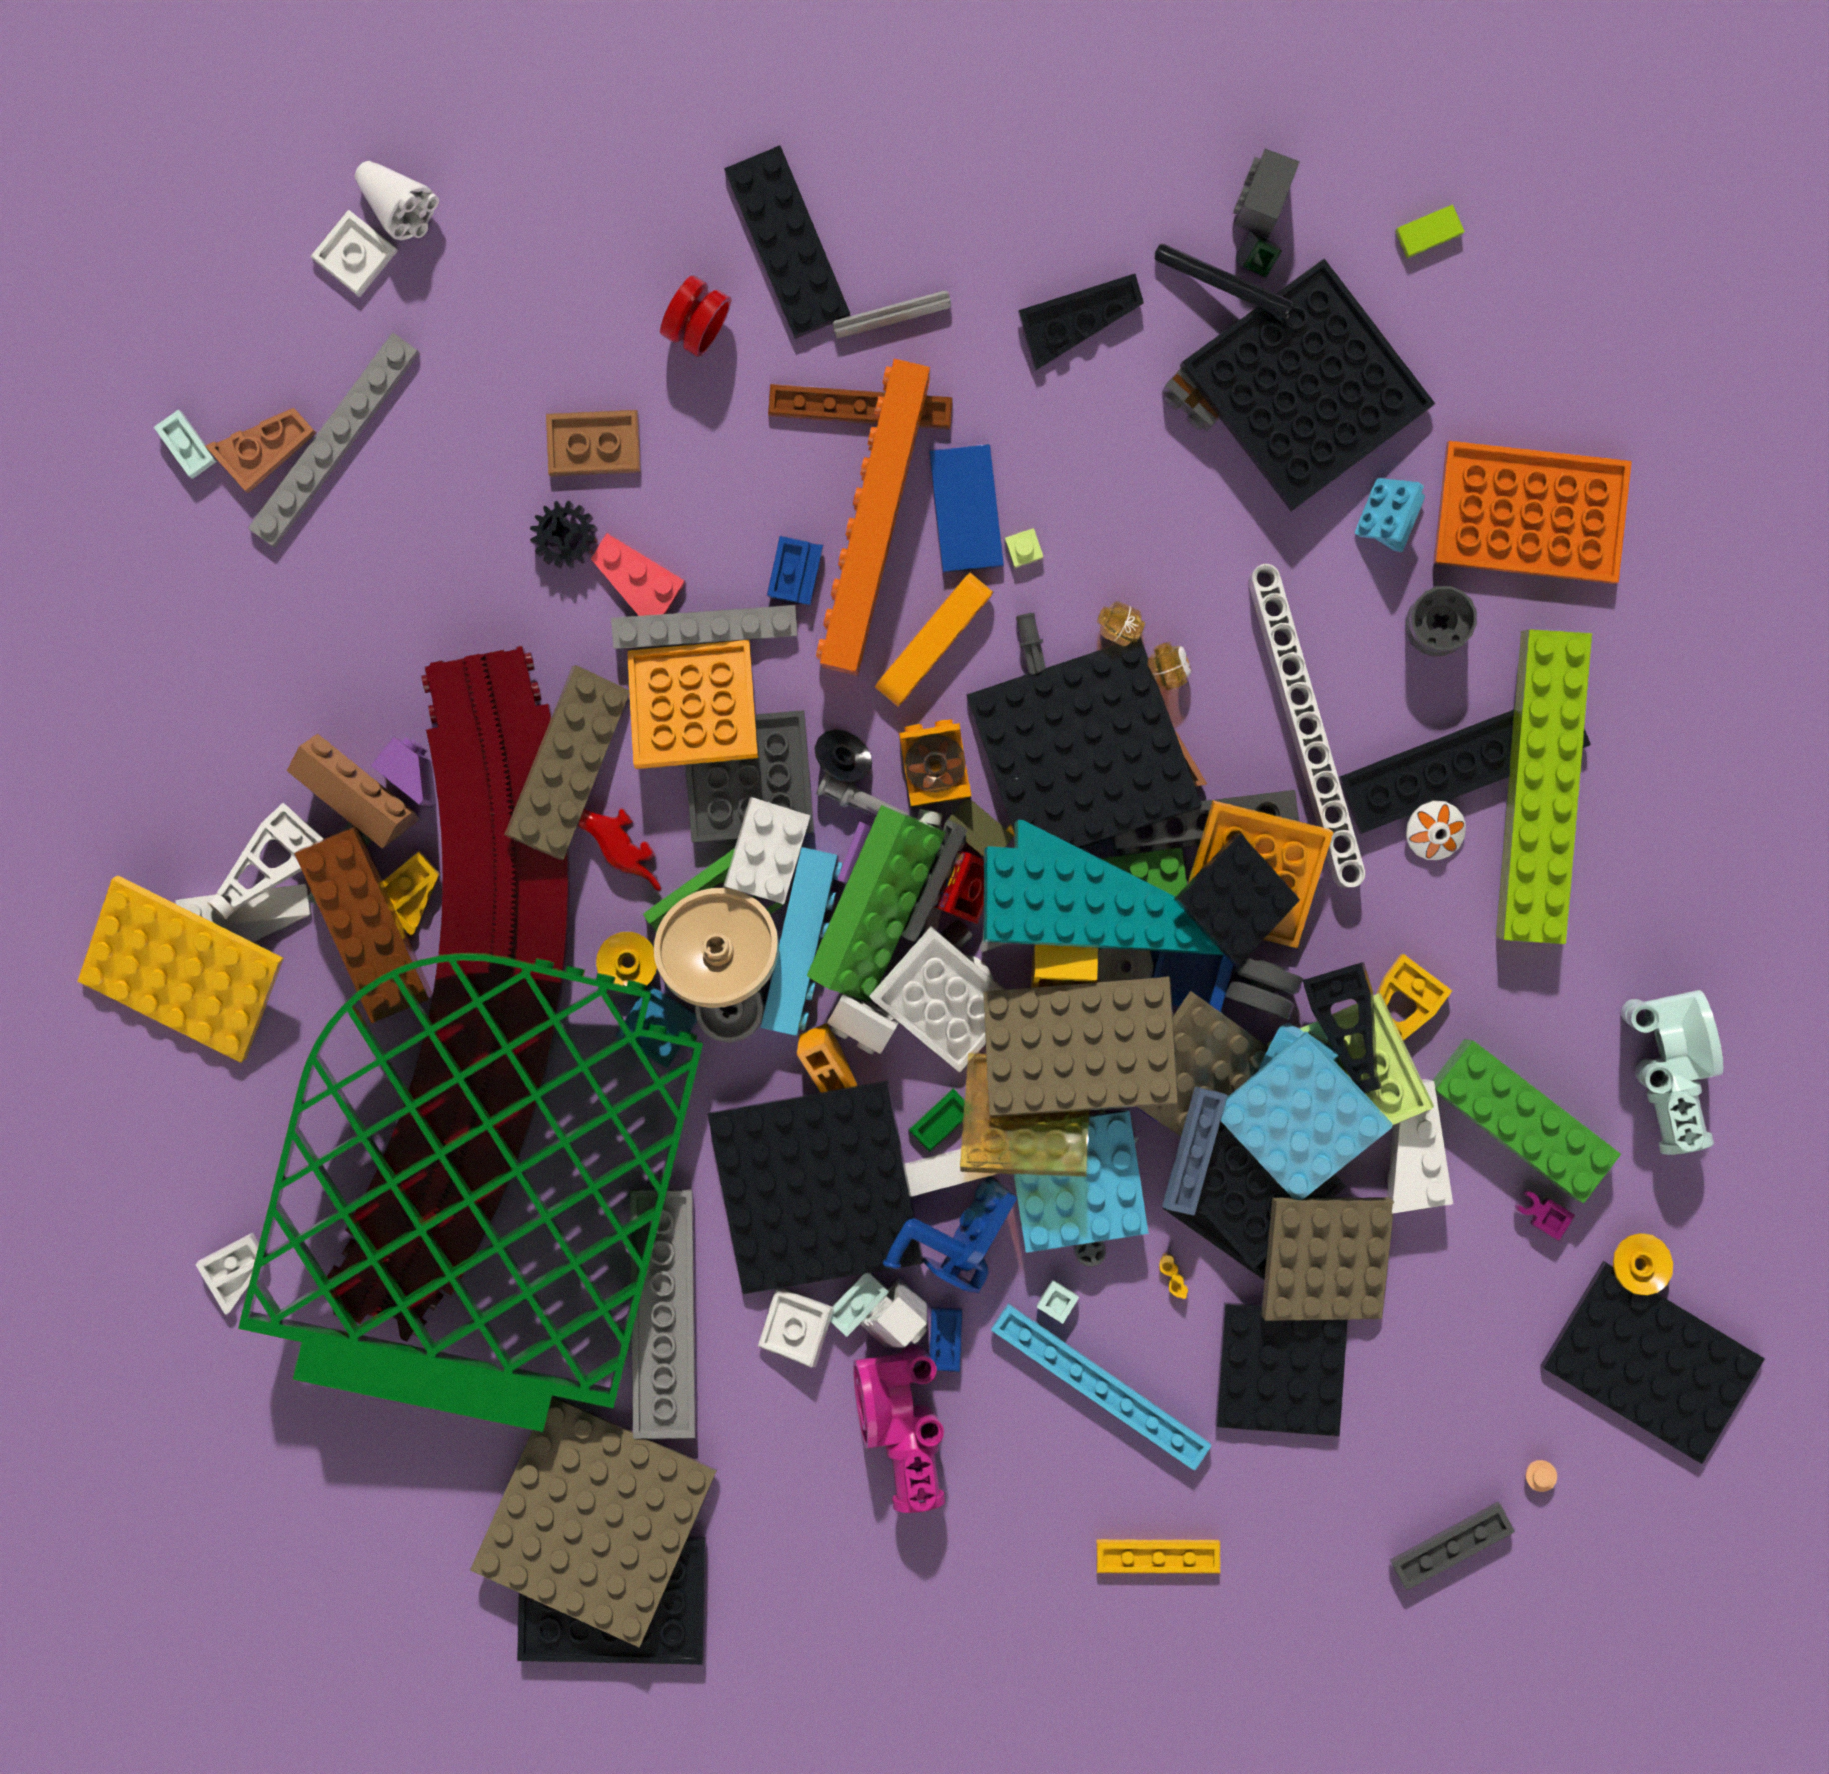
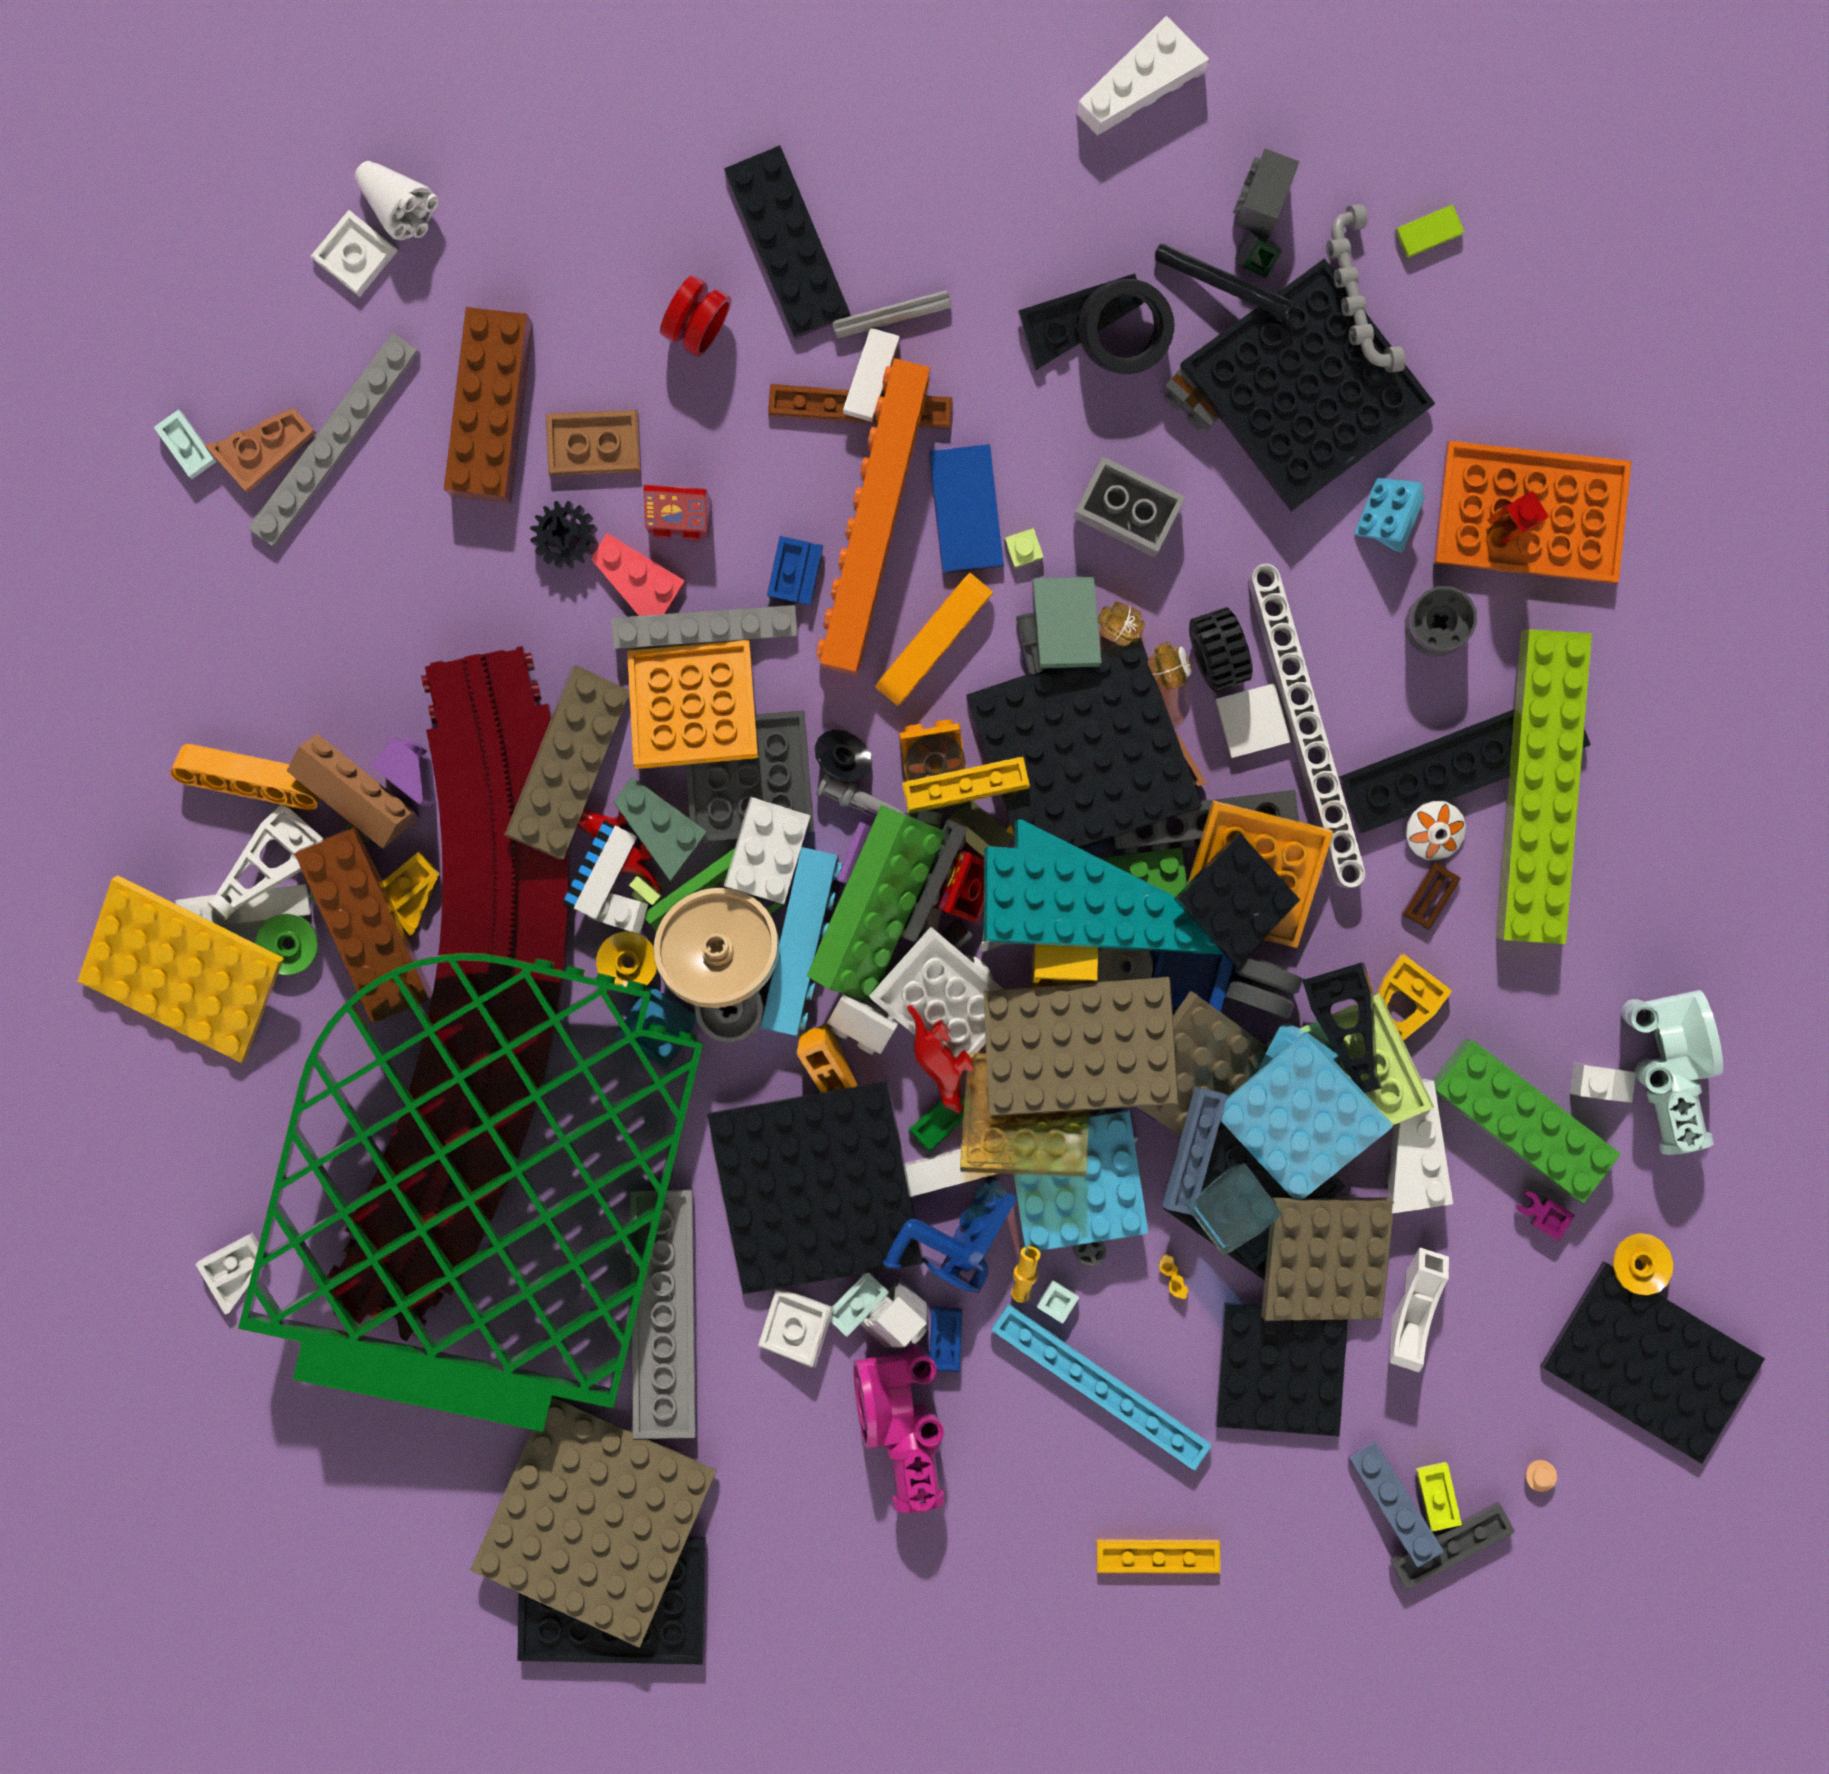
(241, 776): none -> light orange beam
(283, 926): none -> bright green dish
(488, 405): none -> dark orange brick
(599, 869): none -> white sticker
(622, 913): none -> white plate
(644, 891): none -> yellowish green plate
(660, 827): none -> sand green wing
(677, 512): none -> red slope
(868, 378): none -> white tile
(939, 1061): none -> red animal
(965, 785): none -> yellow tile
(1025, 1274): none -> yellow pin
(1066, 622): none -> sand green tile
(1128, 507): none -> light grey brick
(1146, 73): none -> white wedge
(1162, 331): none -> black tyre
(1220, 649): none -> black tyre
(1234, 1209): none -> clear light blue slope
(1252, 720): none -> white tile
(1355, 304): none -> light grey bar
(1396, 1504): none -> sand blue plate
(1414, 1314): none -> white arch
(1417, 918): none -> reddish brown tile
(1438, 1496): none -> neon yellow plate
(1525, 513): none -> red window
(1602, 1083): none -> white slope

